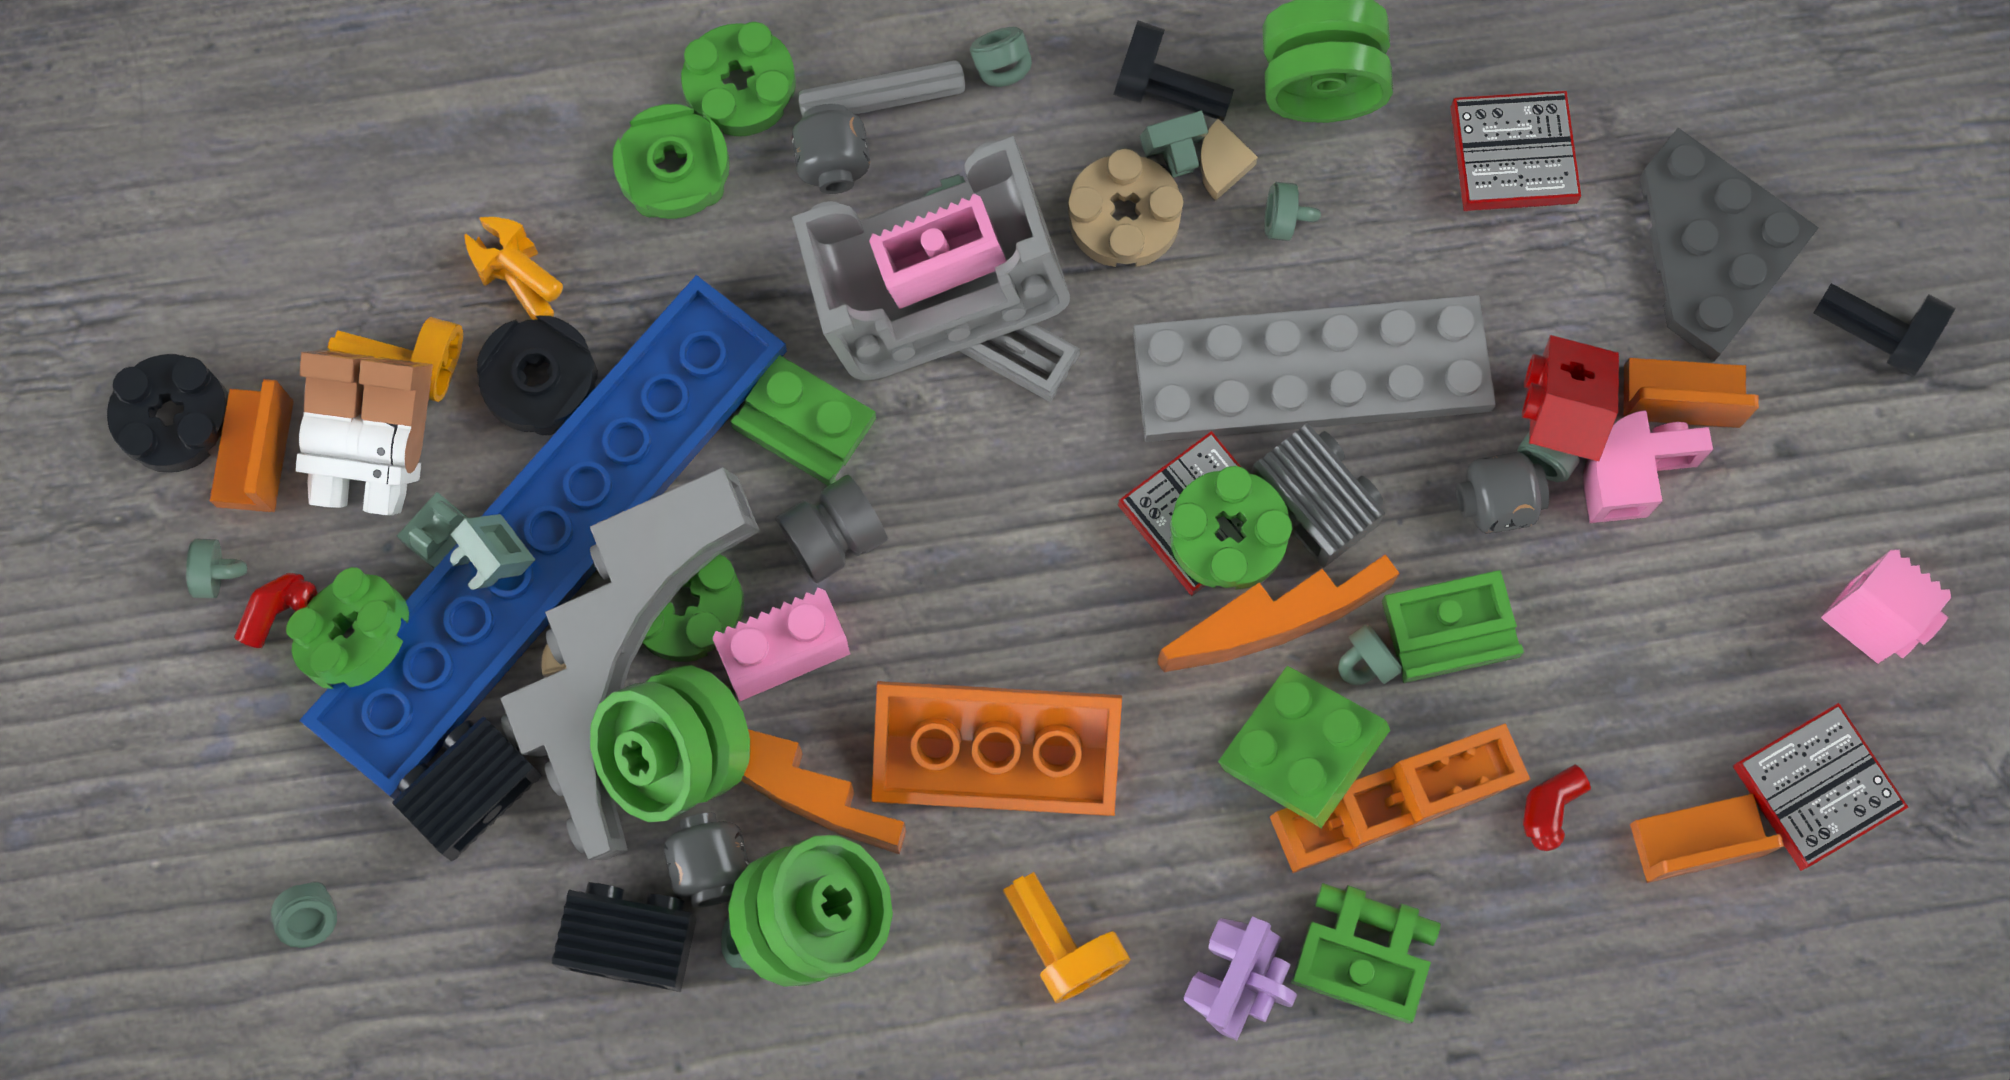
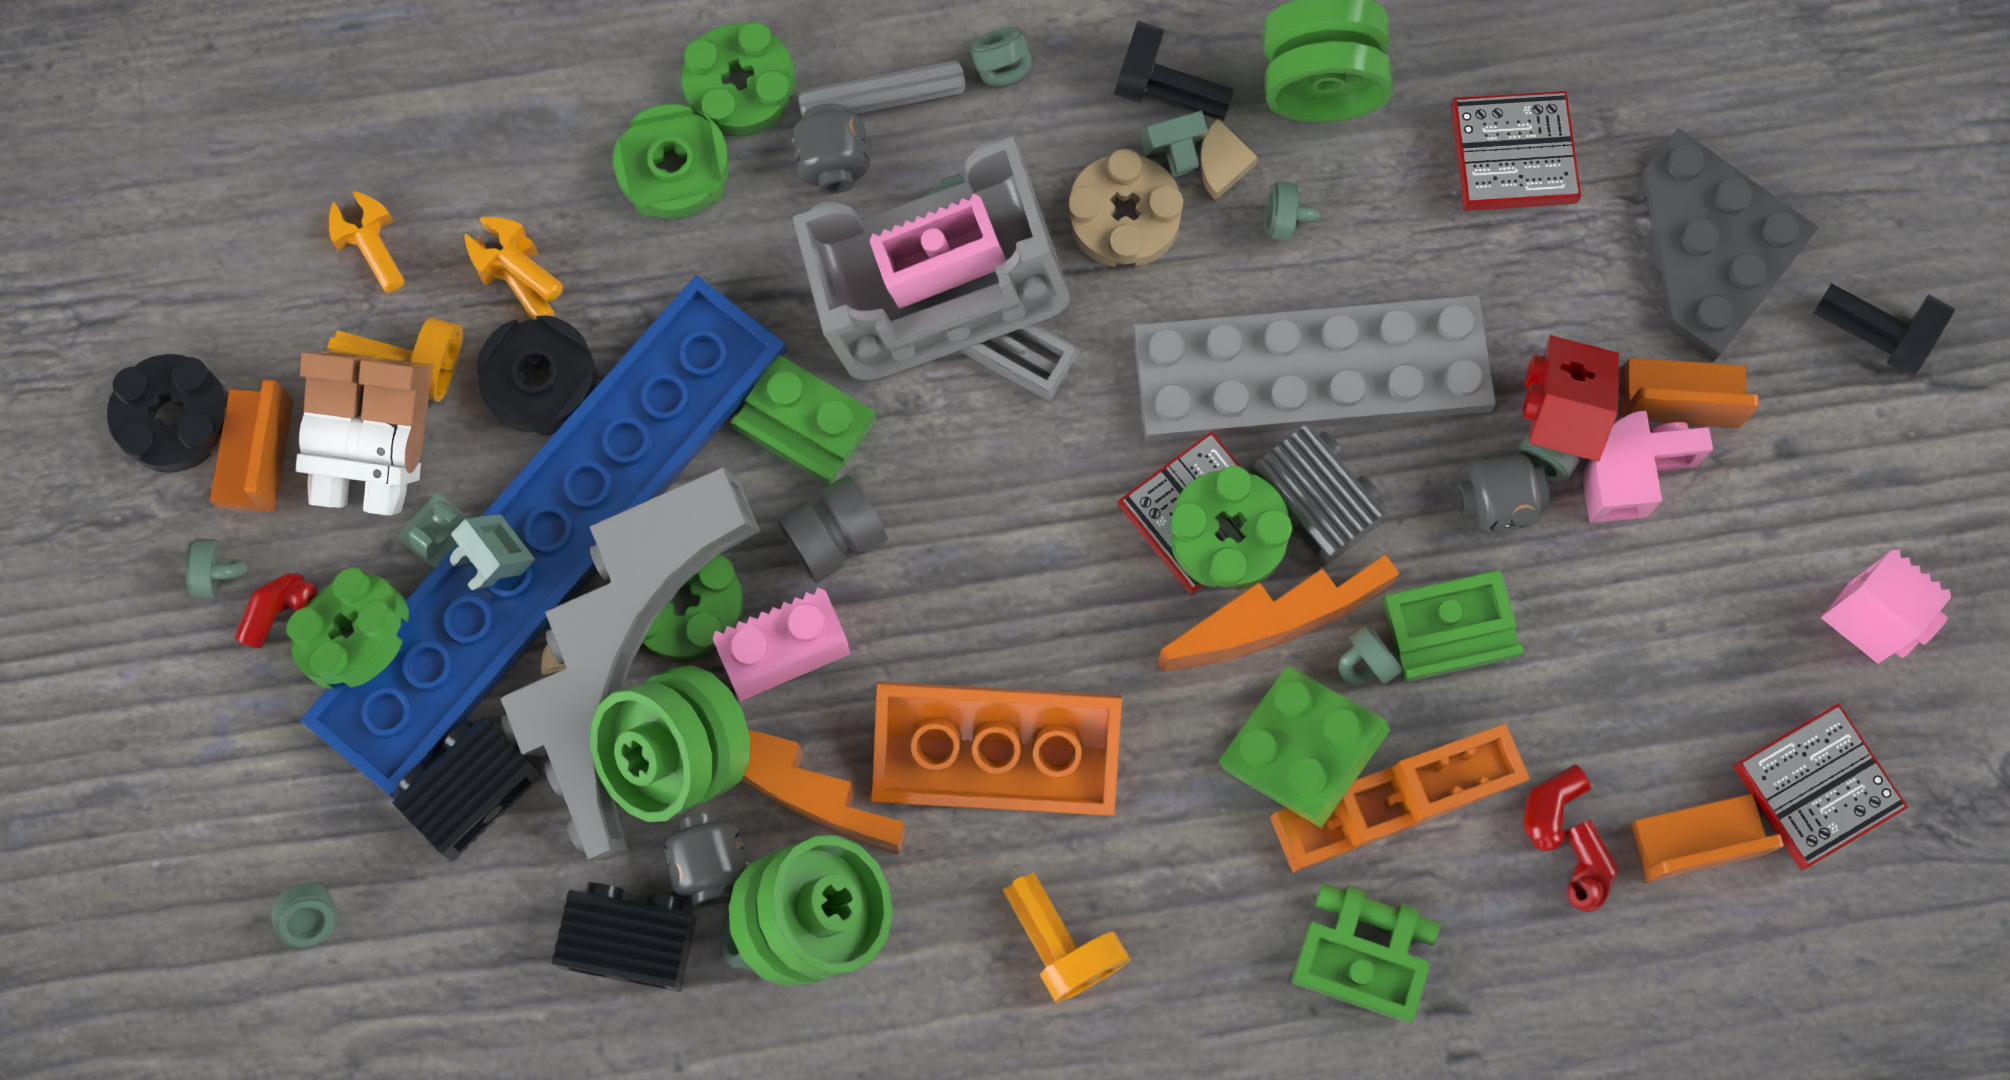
(367, 239): none -> light orange bar
(1251, 981): lavender hips -> none
(1594, 870): none -> red arm

